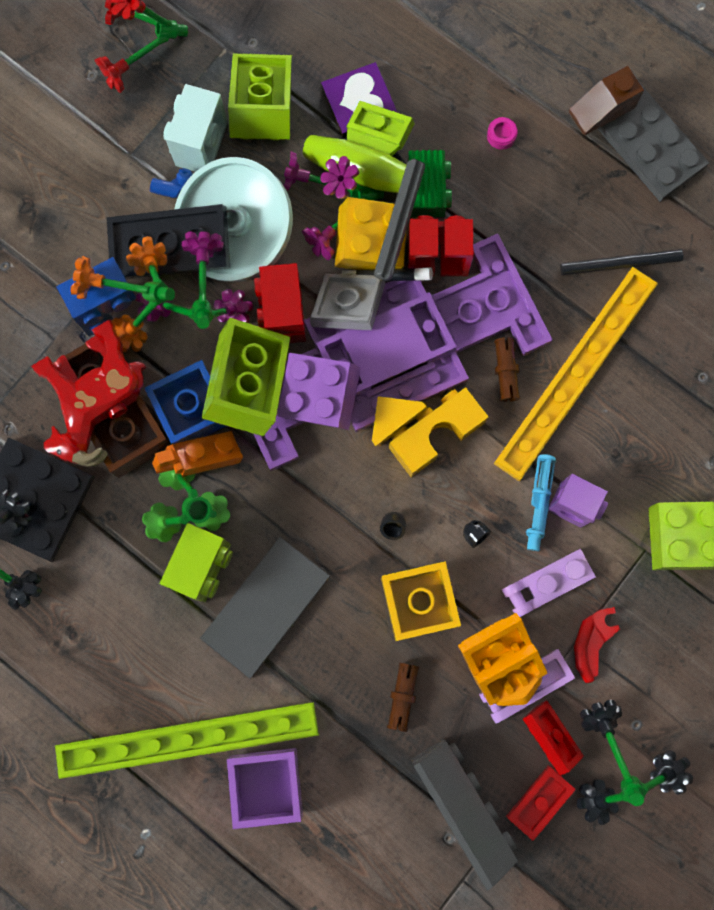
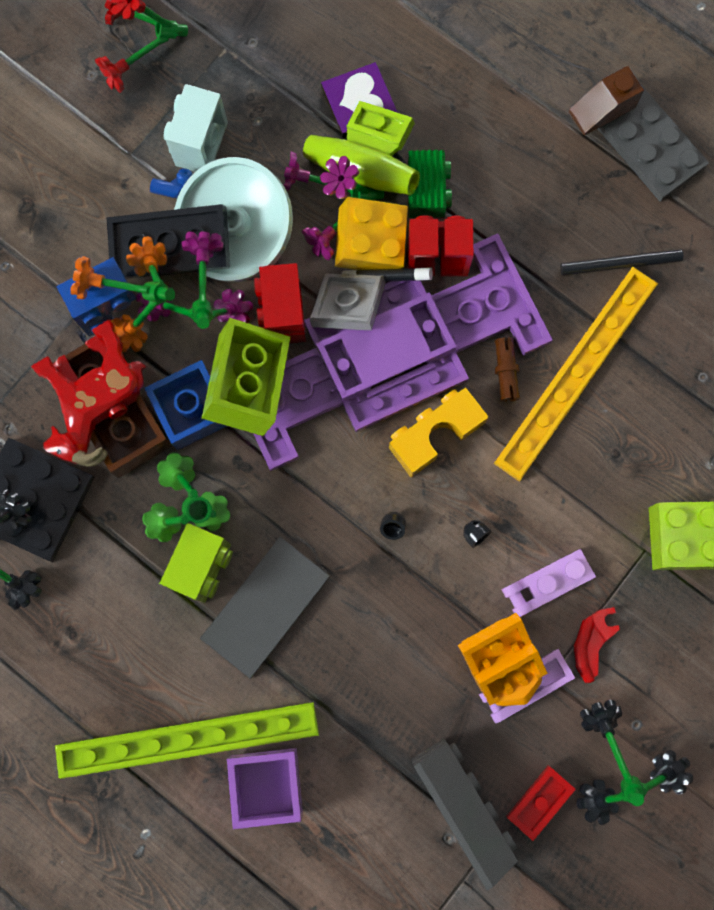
(199, 455): orange hinge -> none
(260, 96): lime slope -> none
(319, 391): medium lavender piece -> none
(392, 415): yellow slope -> none
(399, 220): dark grey axle -> none
(403, 697): reddish brown pin -> none
(420, 601): yellow brick -> none
(502, 133): dark pink tile -> none
(540, 501): medium azure piece -> none
(553, 738): red plate -> none
(578, 501): medium lavender brick -> none

